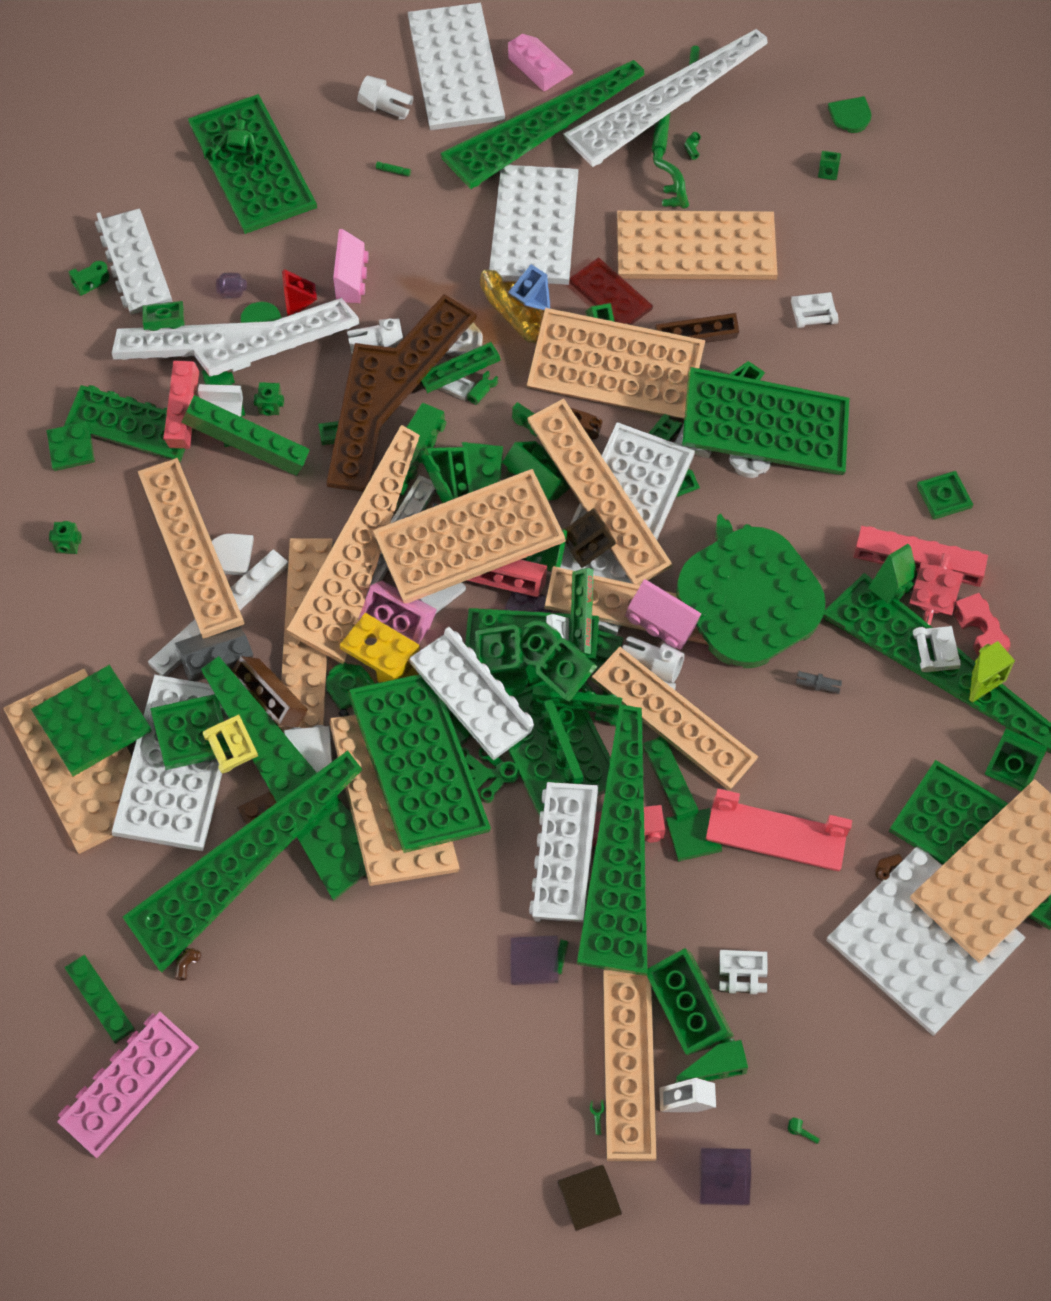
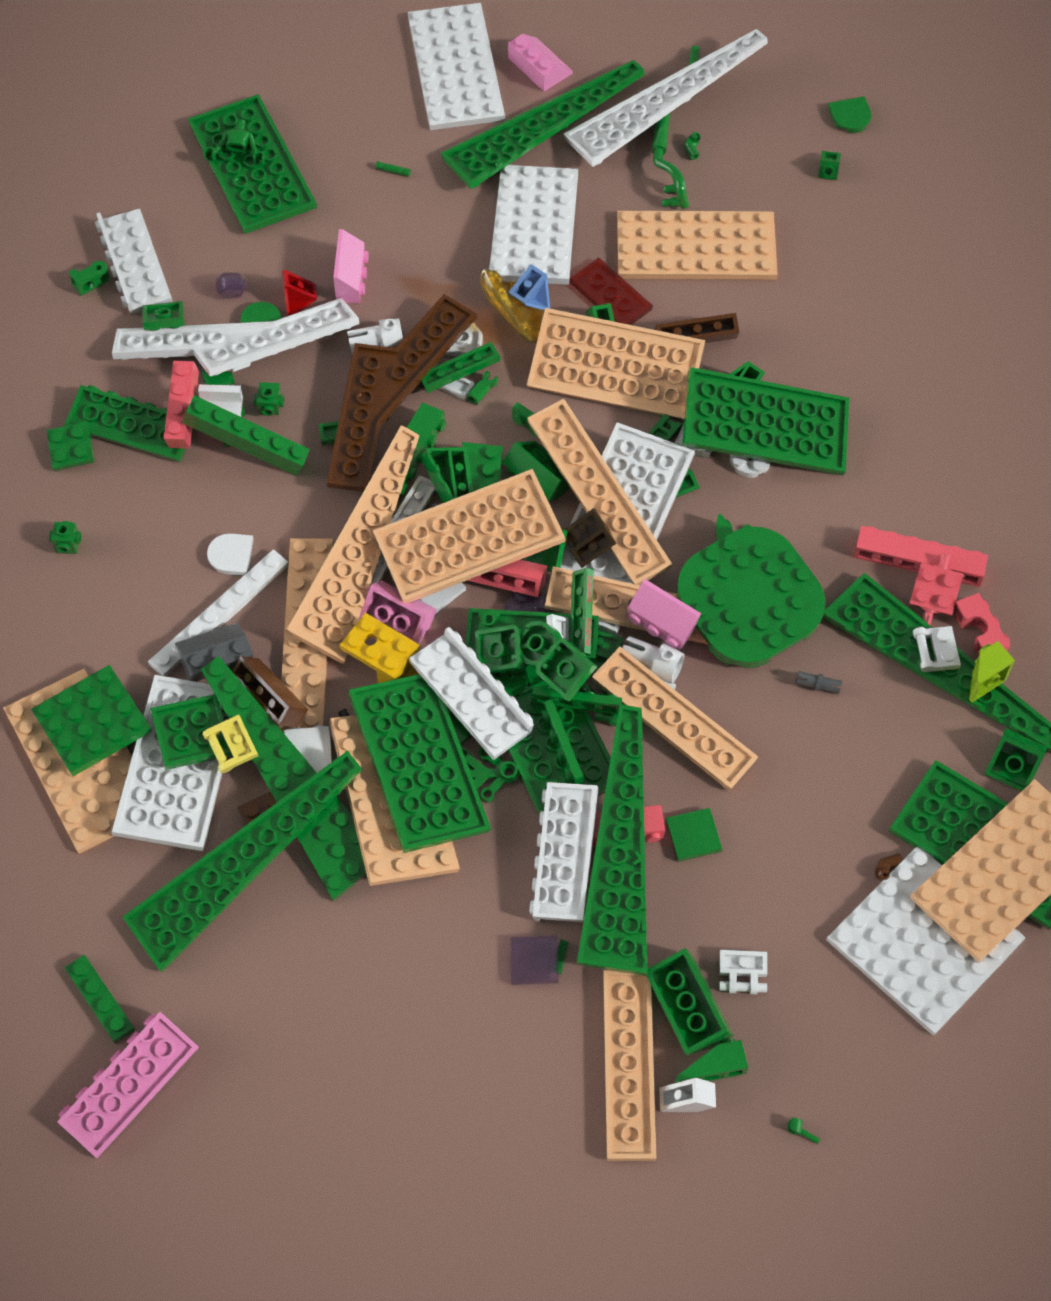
(183, 961): reddish brown arm -> none
(190, 548): light nougat plate -> none
(345, 677): green tile -> none
(376, 95): white piece -> none
(589, 1197): dark brown slope -> none
(590, 423): reddish brown leg -> none
(597, 1116): green hand -> none
(670, 778): green plate -> none
(725, 1176): clear purple slope -> none
(777, 833): coral bracket -> none
(814, 305): white plate -> none
(895, 575): green slope -> none
(944, 495): green tile -> none

